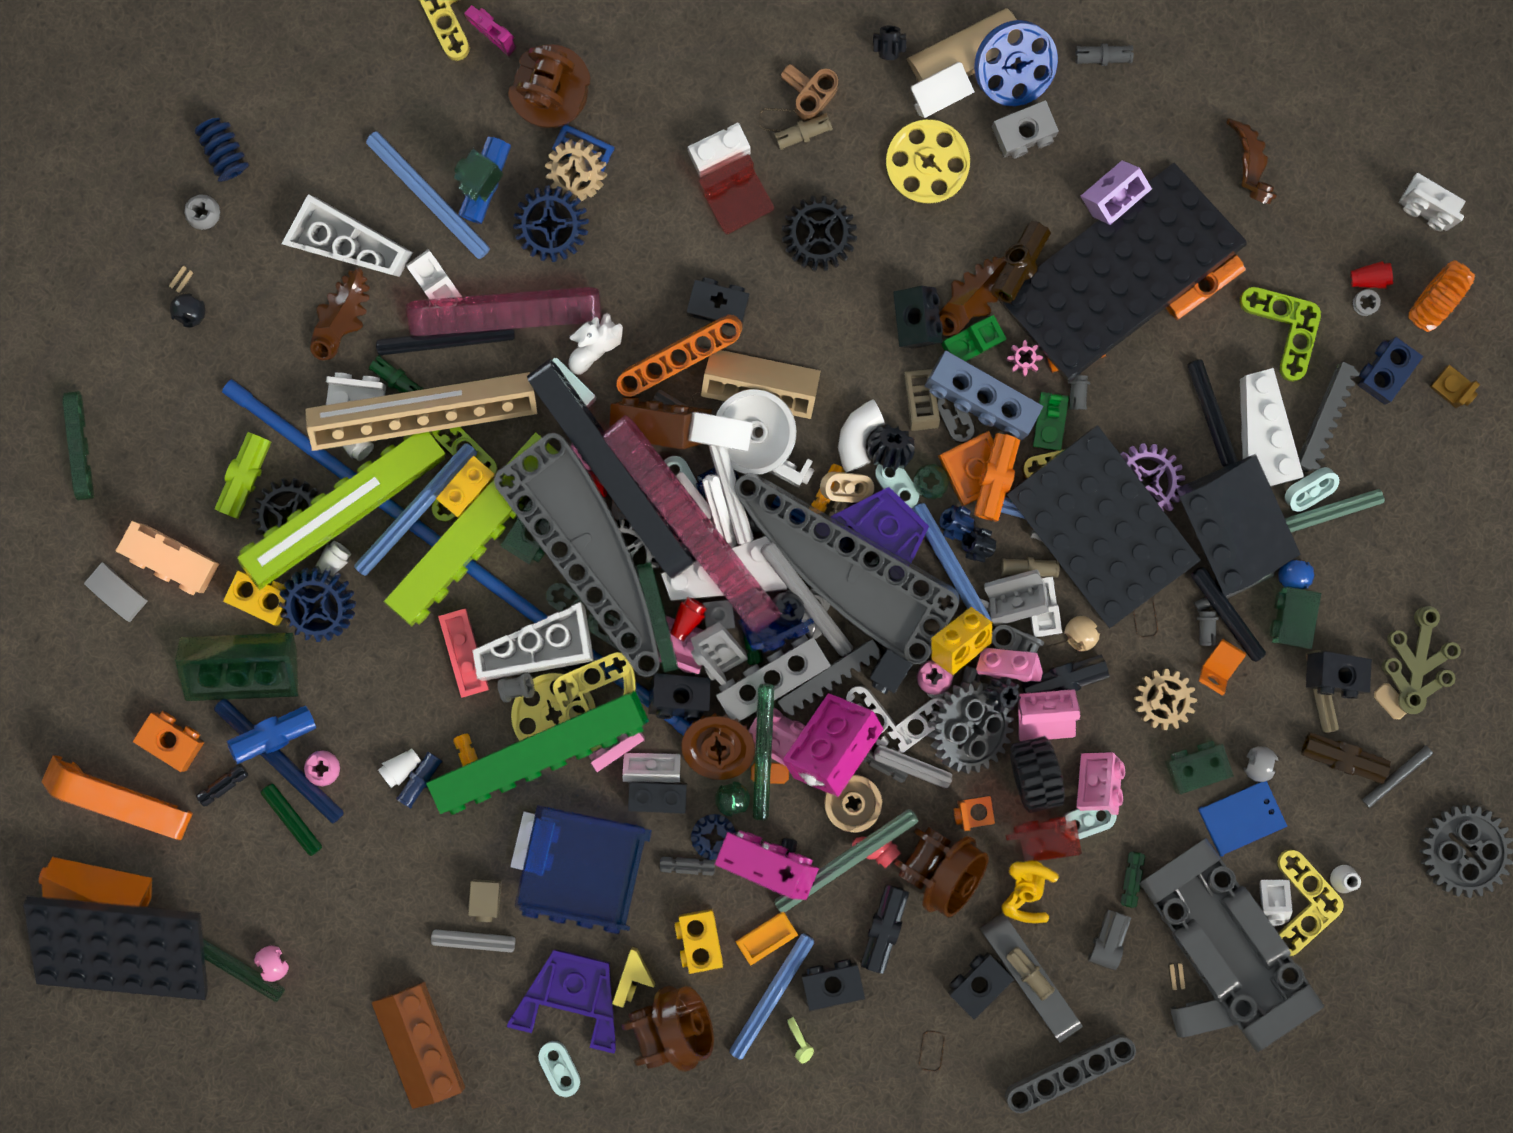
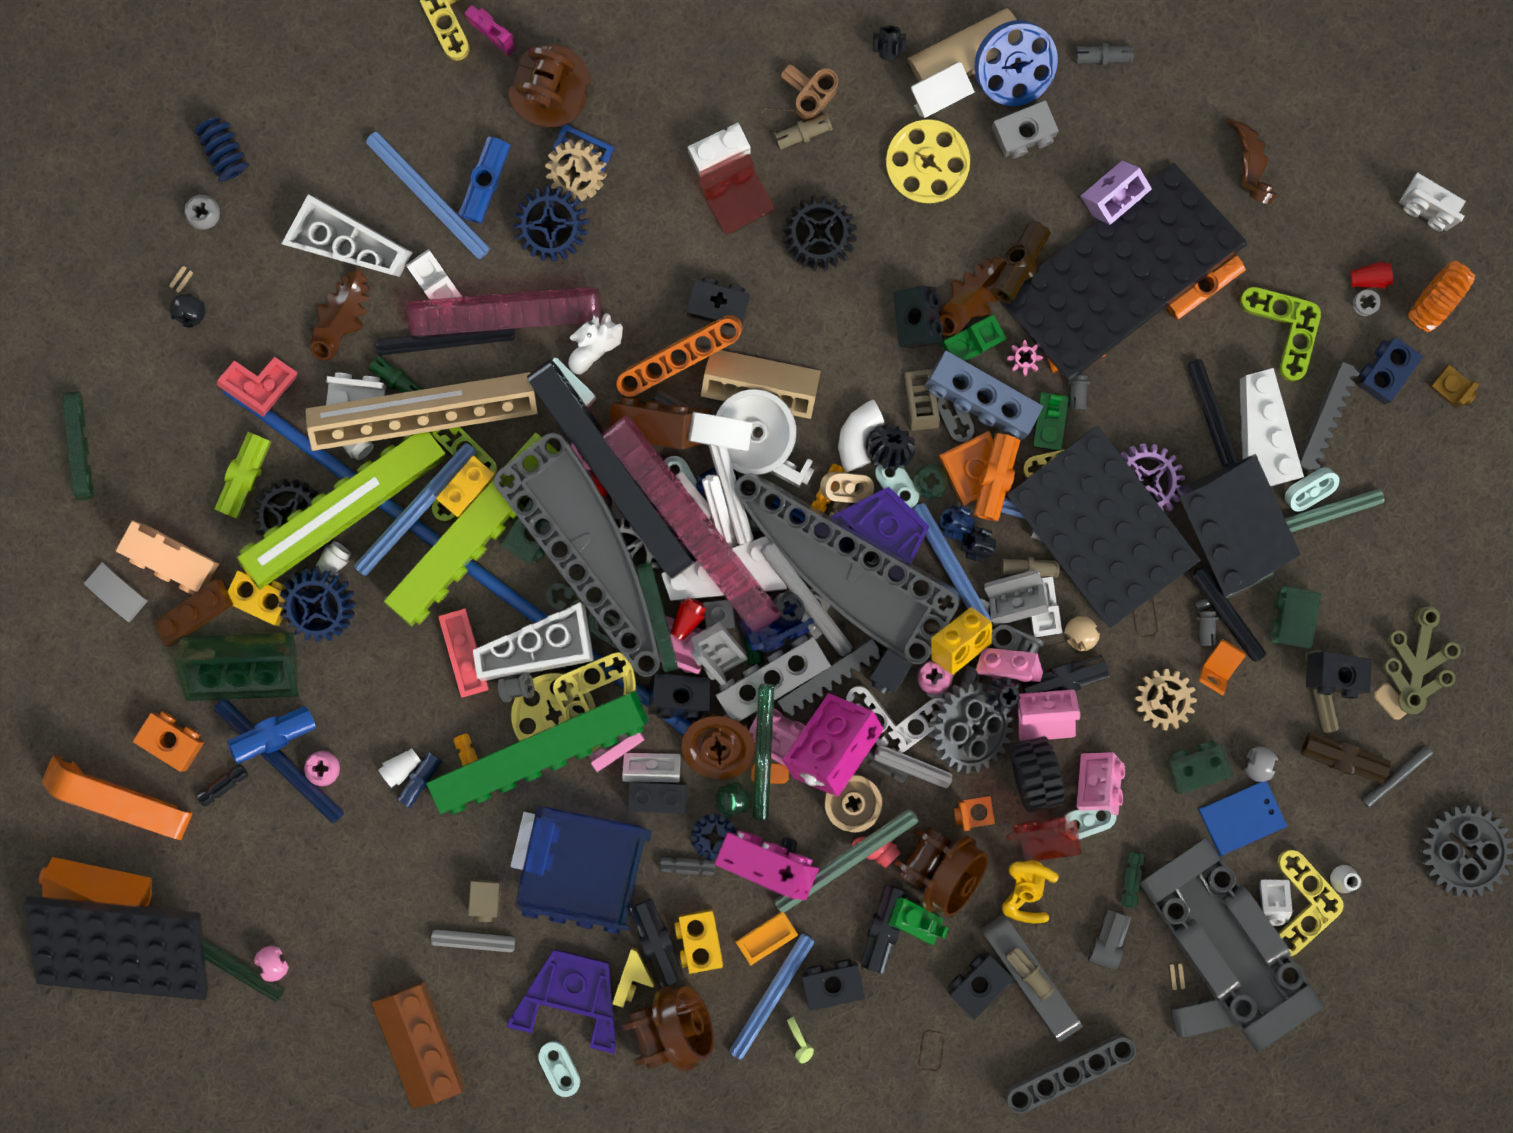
(193, 613): none -> reddish brown plate
(257, 391): none -> coral plate
(291, 819): dark green axle -> none
(477, 176): clear green brick -> none
(657, 943): none -> black piece
(917, 922): none -> green plate
(1296, 574): blue piece -> none

